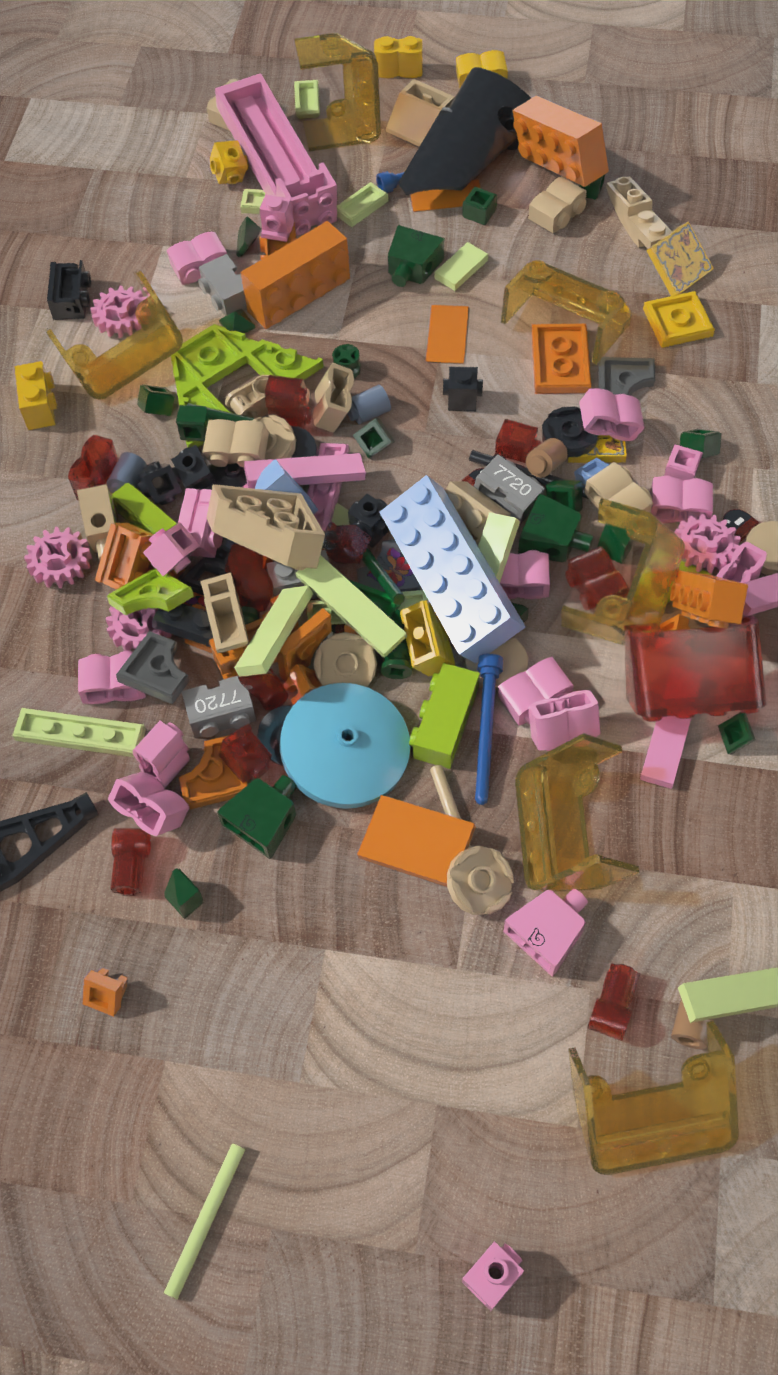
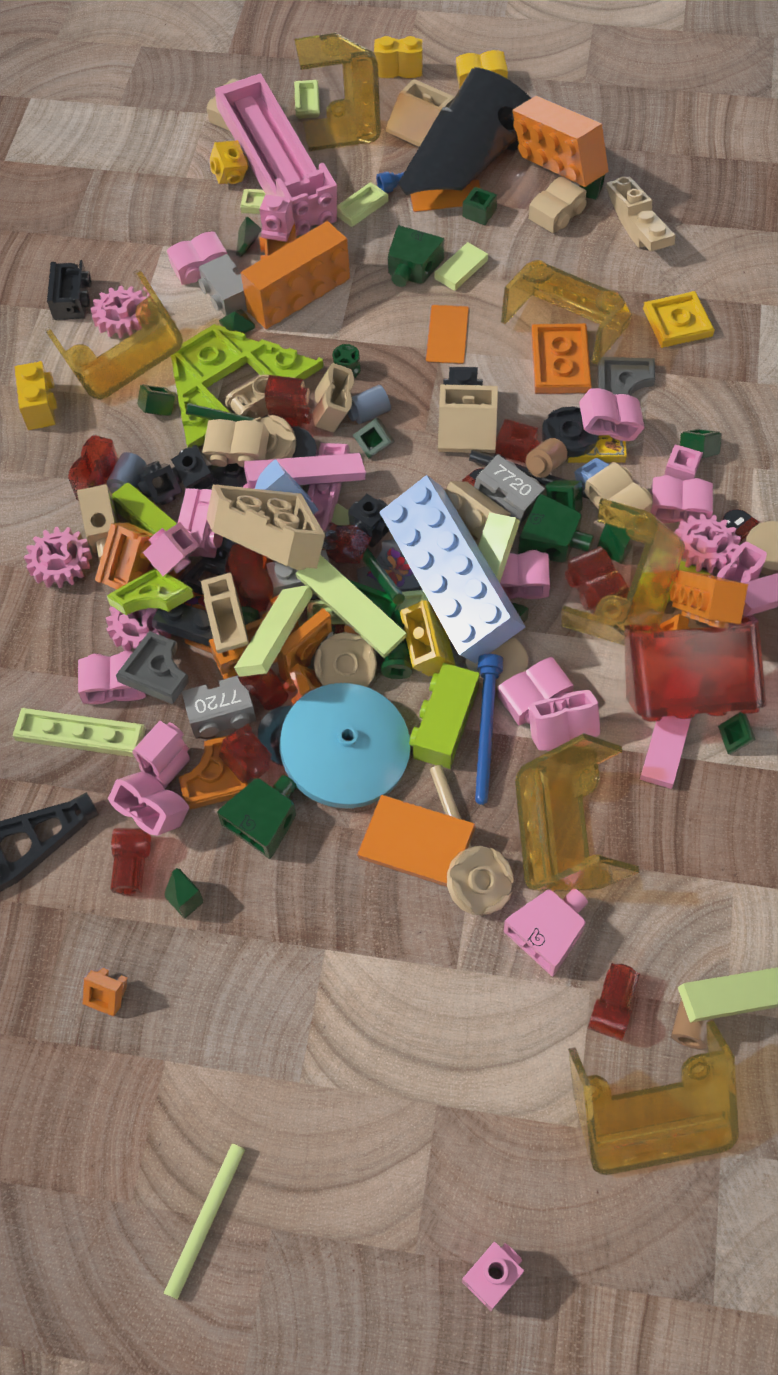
(192, 422): dark green slope -> none
(467, 418): none -> tan slope
(680, 259): yellow tile -> none

